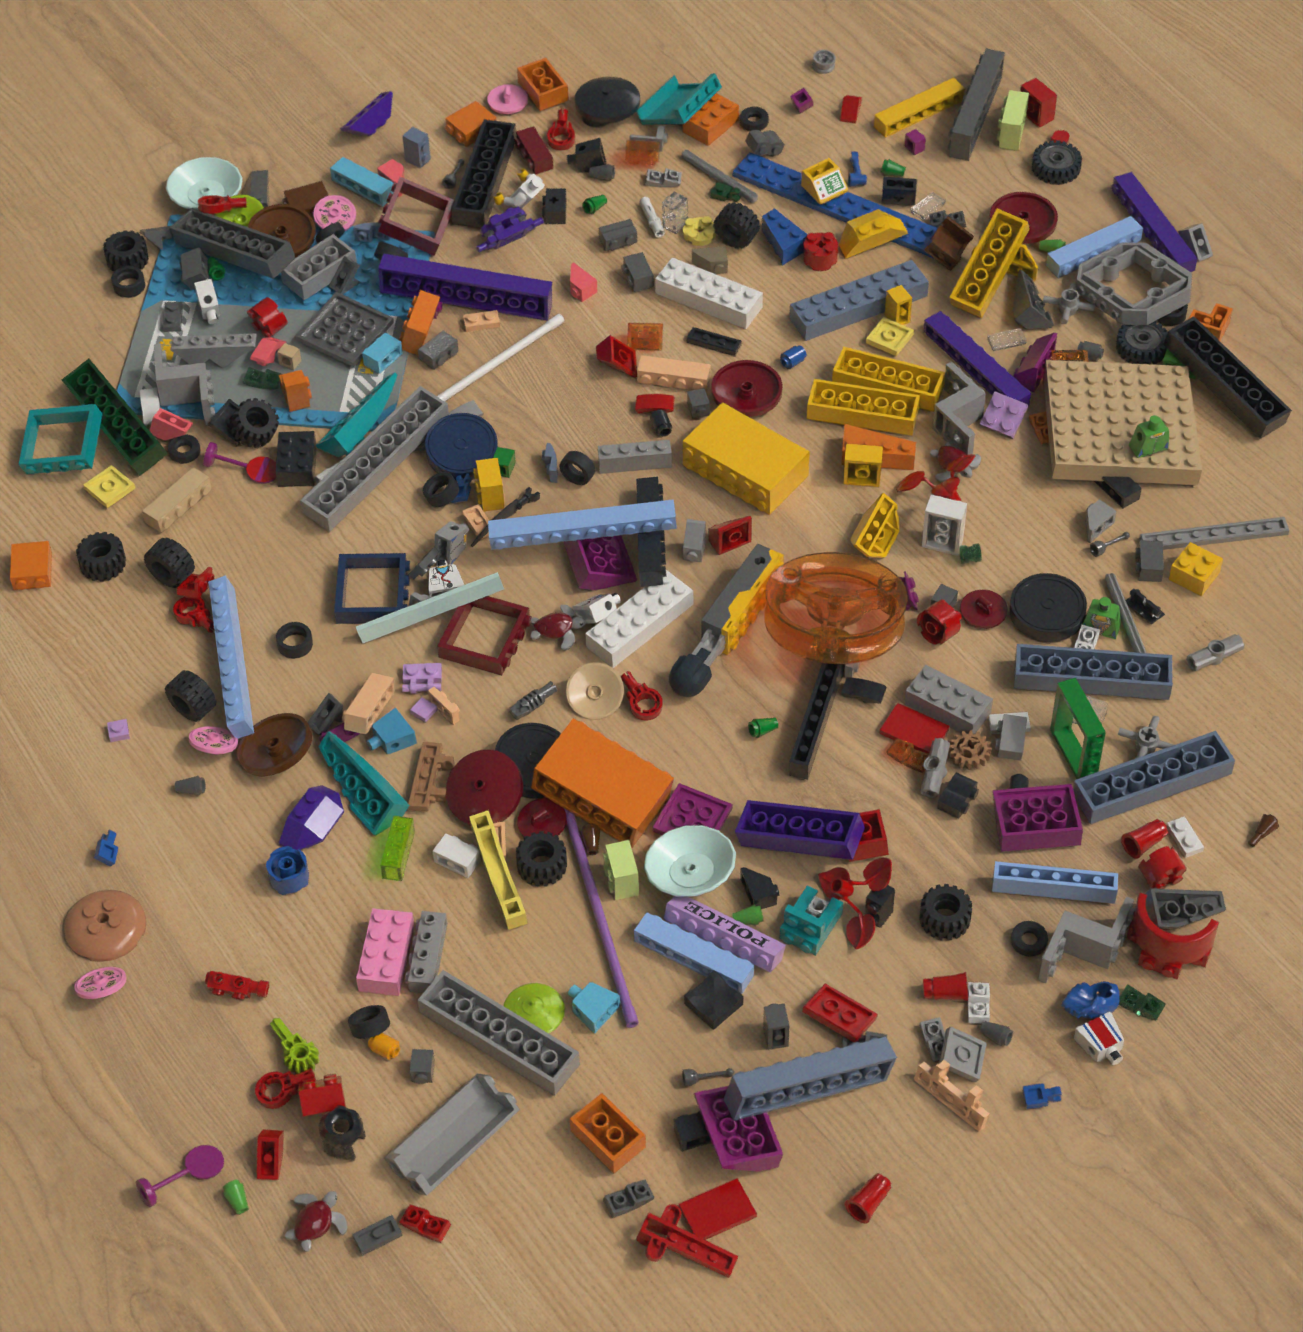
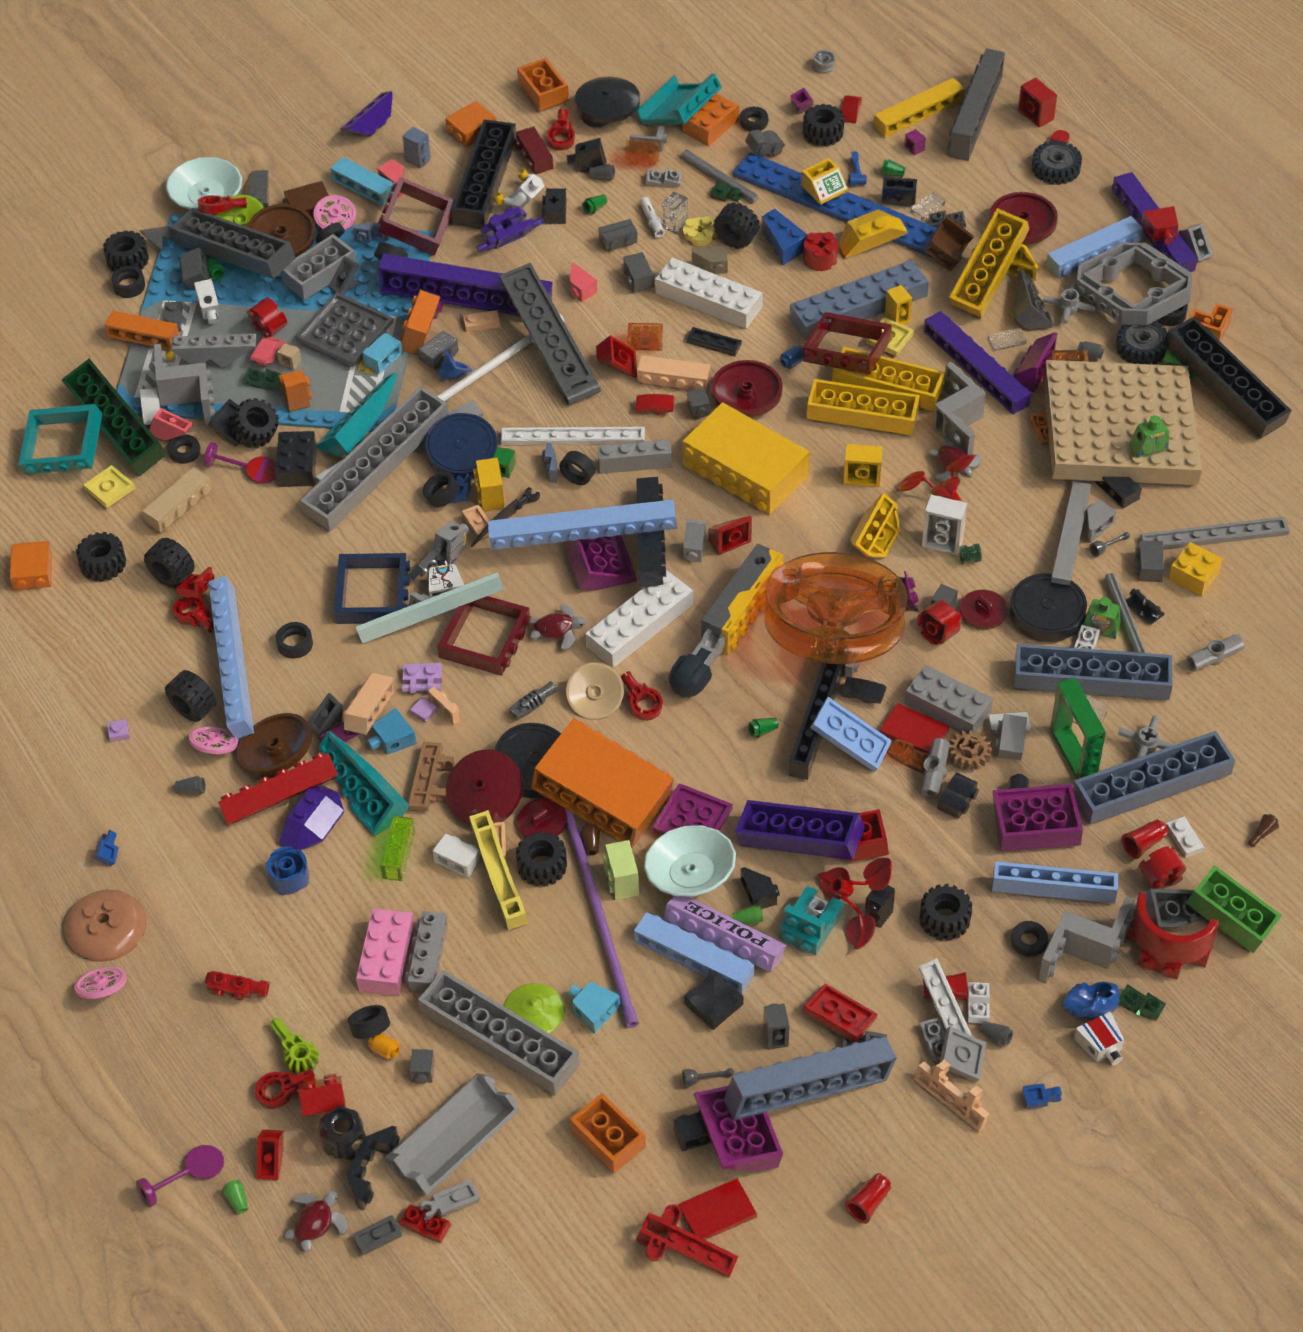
(140, 329): none -> orange brick
(277, 789): none -> red brick
(381, 1141): none -> black slope
(450, 180): dark grey hinge -> none
(451, 368): none -> blue helmet
(451, 1200): none -> light grey plate
(507, 99): bright pink shield -> none
(549, 334): none -> dark grey hinge
(572, 435): none -> white tile
(597, 607): white torso -> none
(629, 1199): dark grey slope -> none
(661, 423): black brick -> none
(823, 124): none -> black tyre
(848, 326): none -> dark red window
(851, 734): none -> light blue plate
(896, 454): orange wedge -> none
(943, 996): none -> white tile
(1004, 414): lavender plate -> none
(1012, 120): yellowish green brick -> none
(1051, 245): bright green cone -> none
(1071, 533): none -> light grey tile
(1161, 224): none -> red torso
(1235, 907): none -> bright green brick

